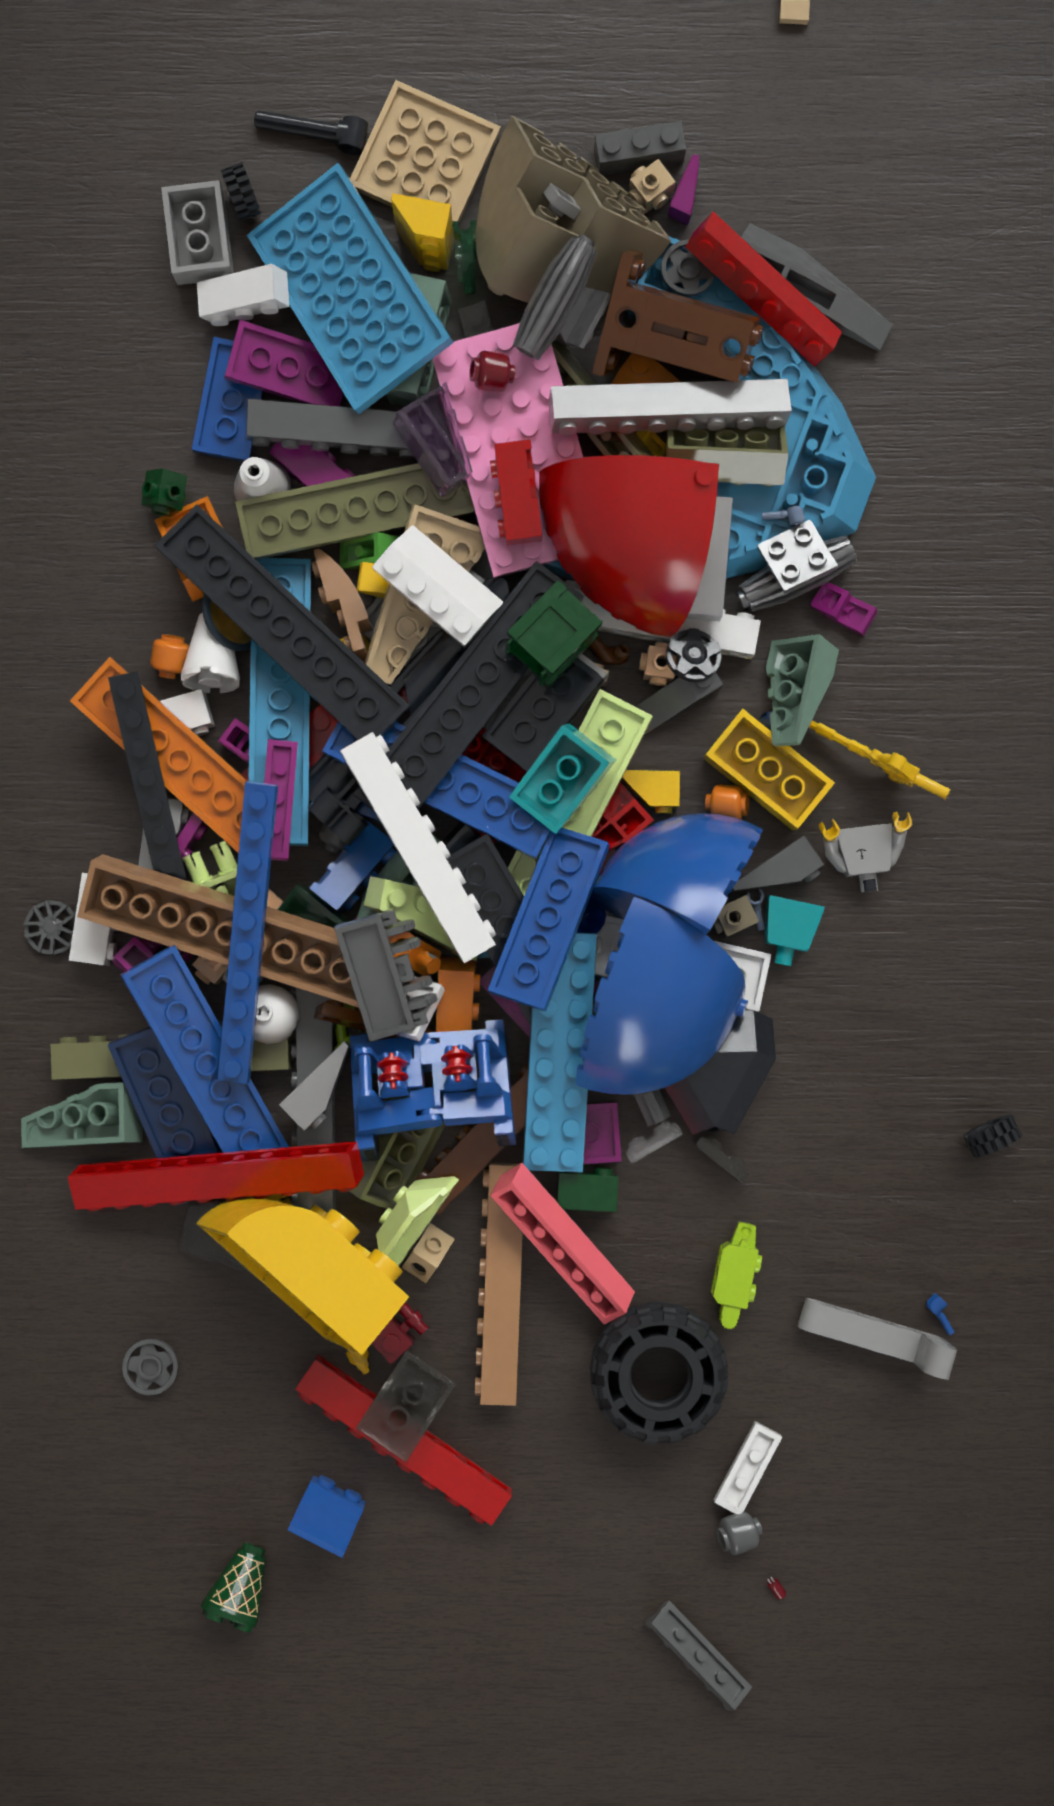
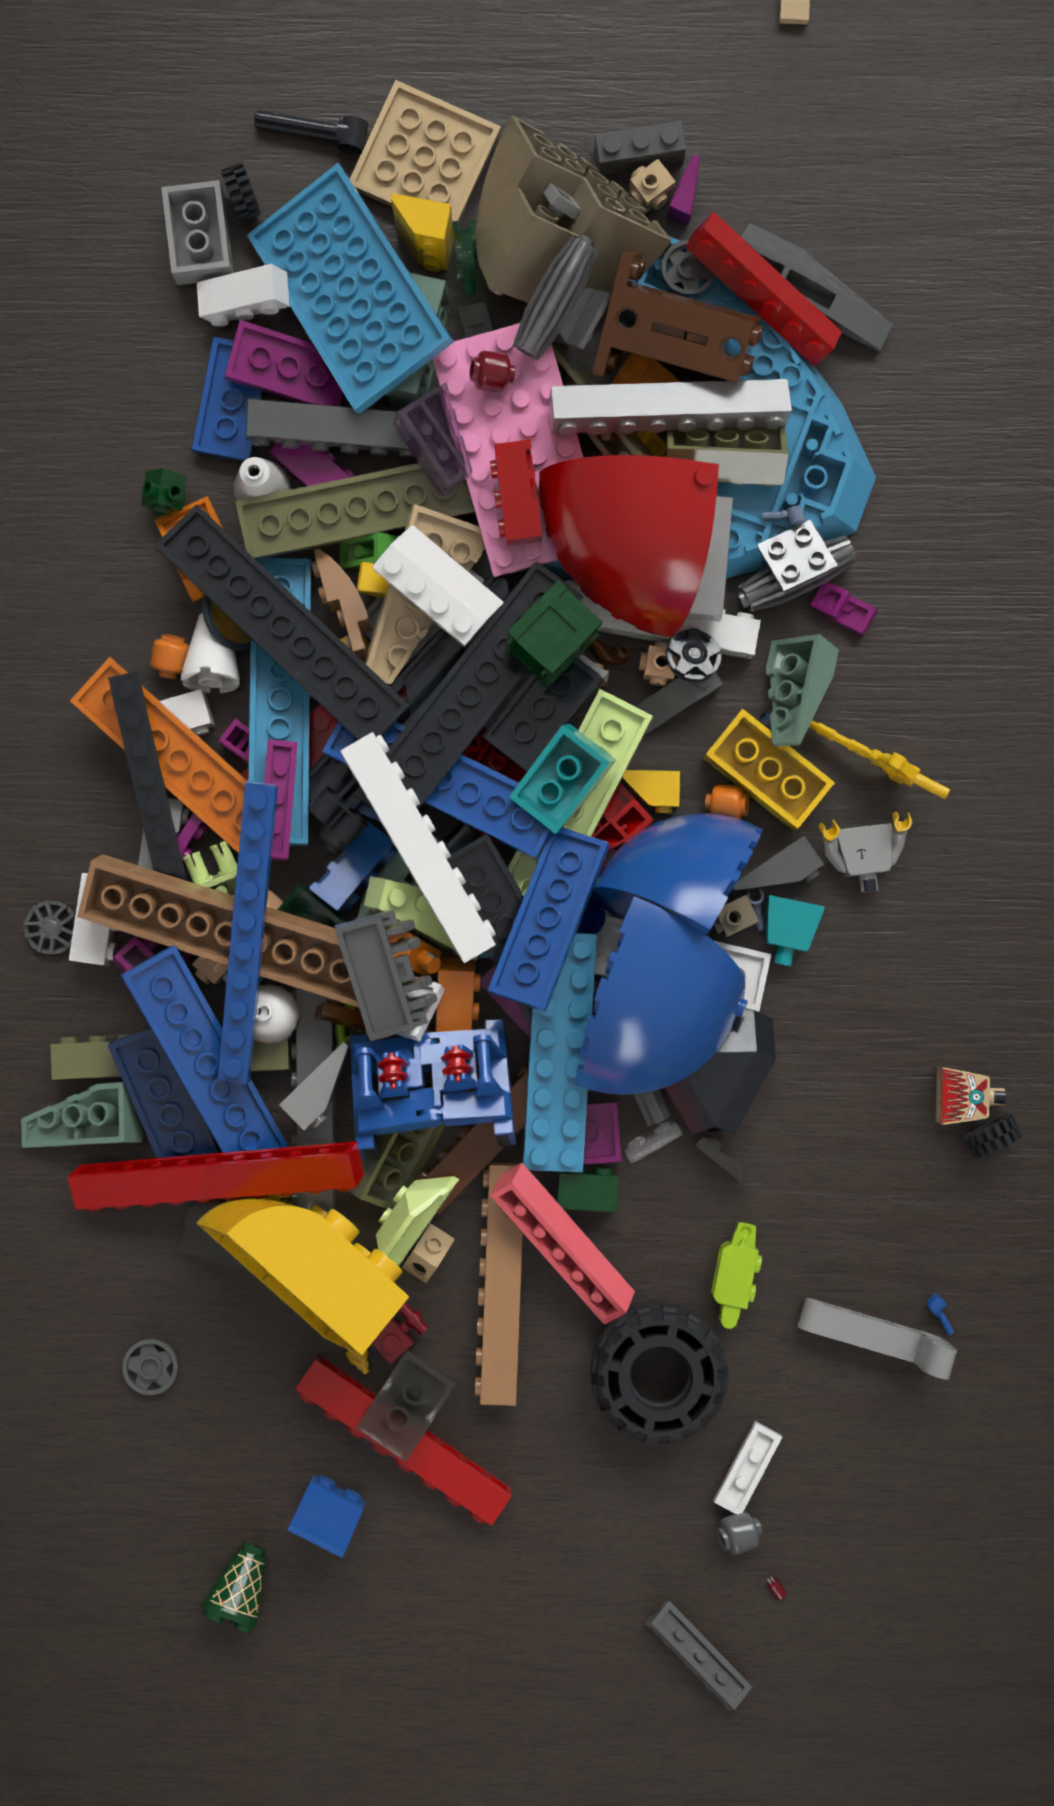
(964, 1096): none -> torso

